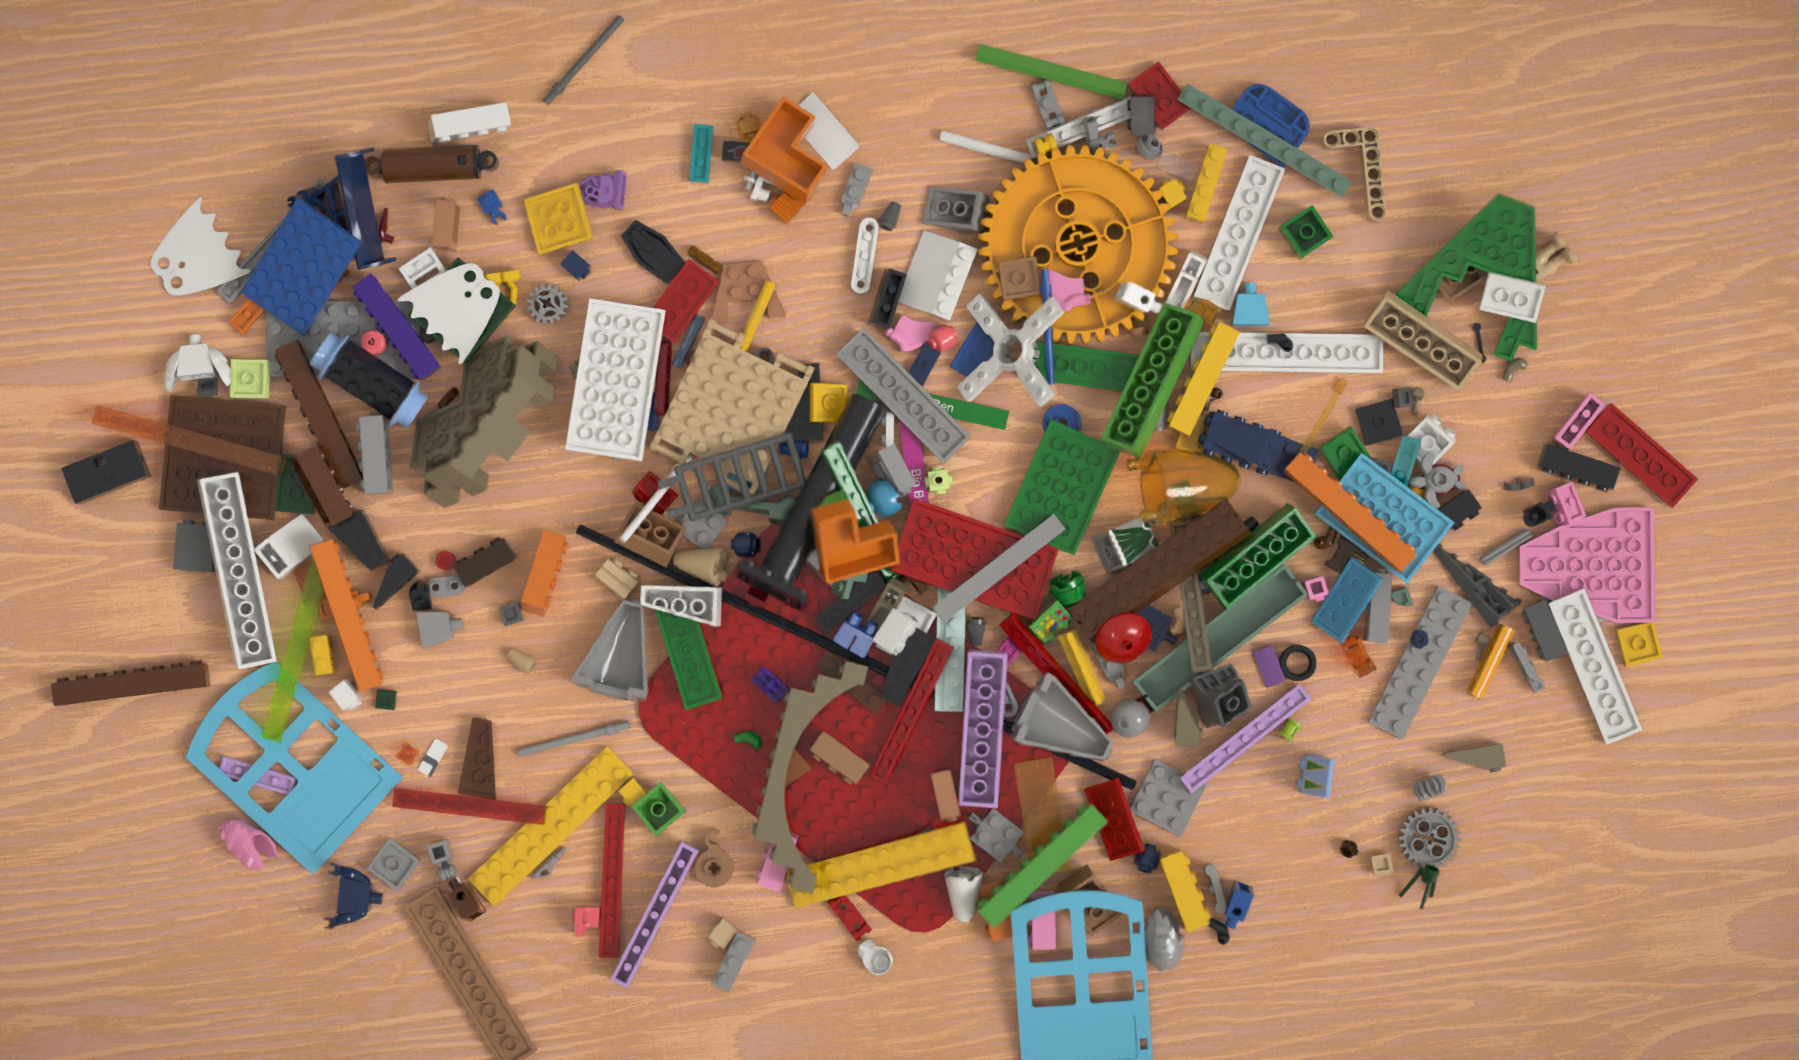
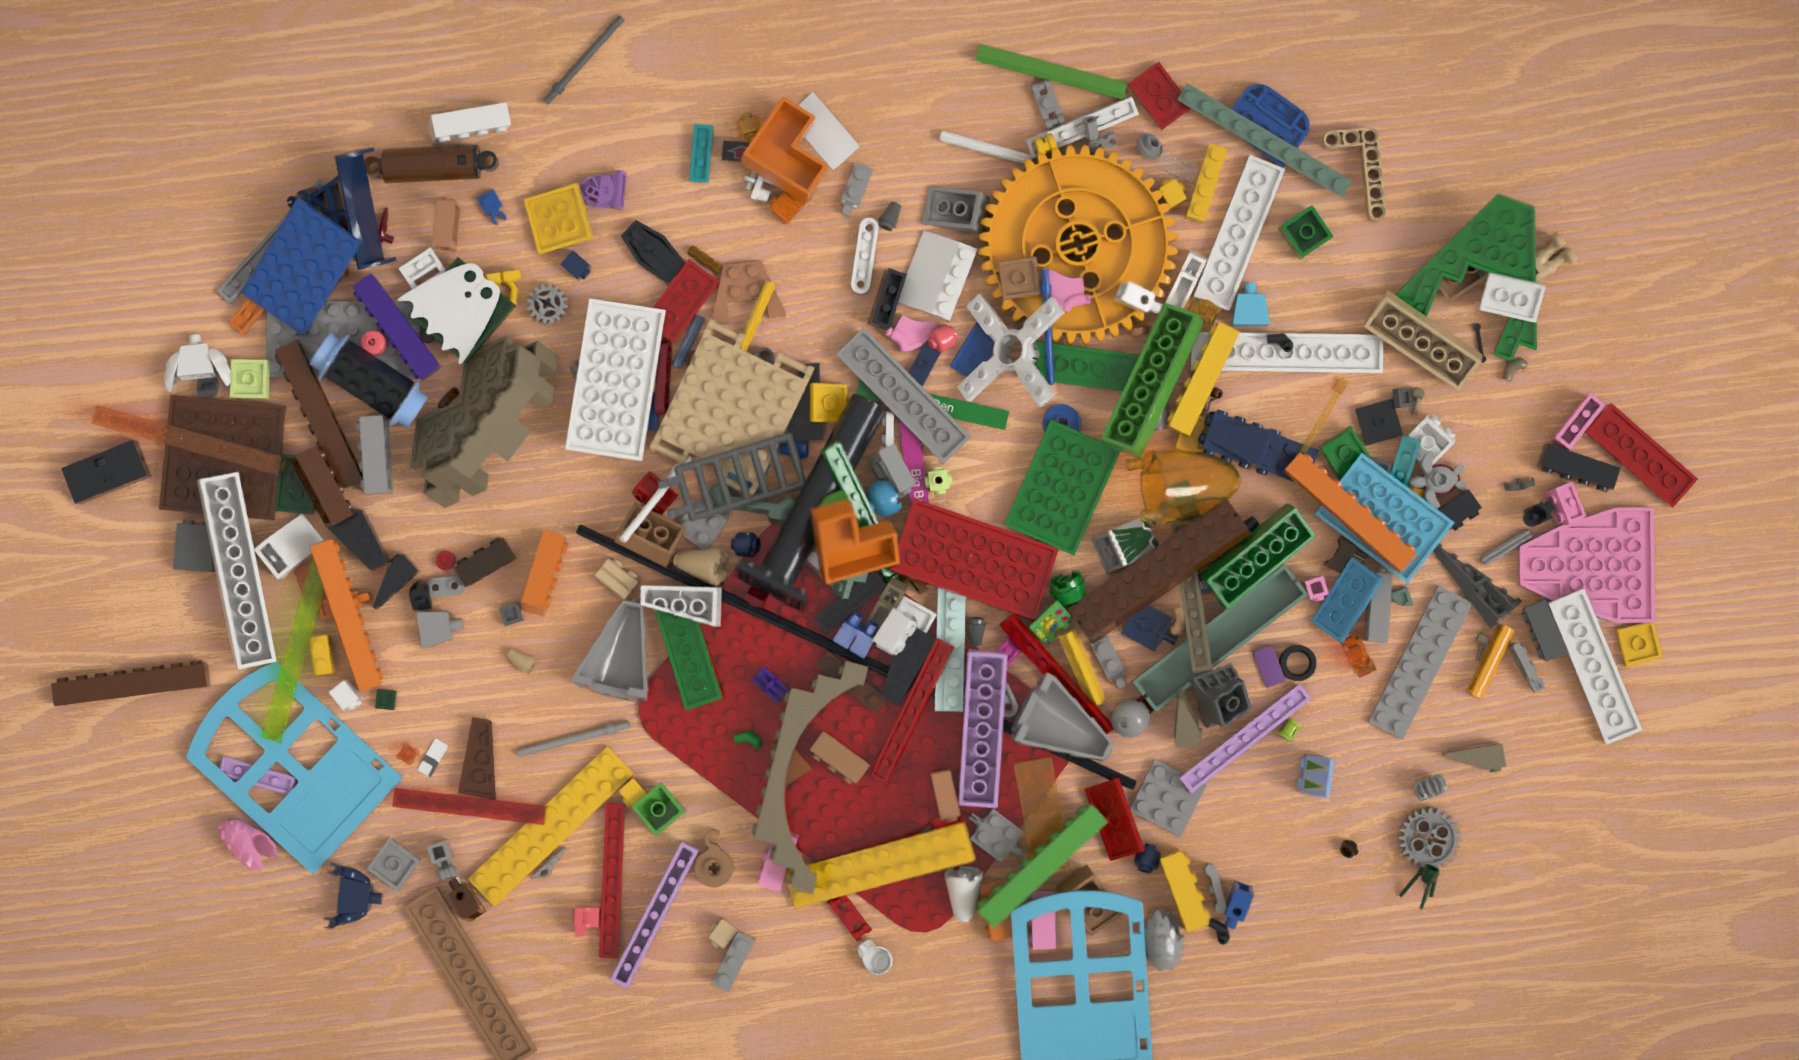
(202, 251): white piece -> none
(998, 568): light grey tile -> none
(1123, 630): red dish -> none
(1142, 114): black brick -> none
(1327, 540): reddish brown arm -> none
(1381, 864): tan plate -> none
(1414, 639): dark blue plate -> none

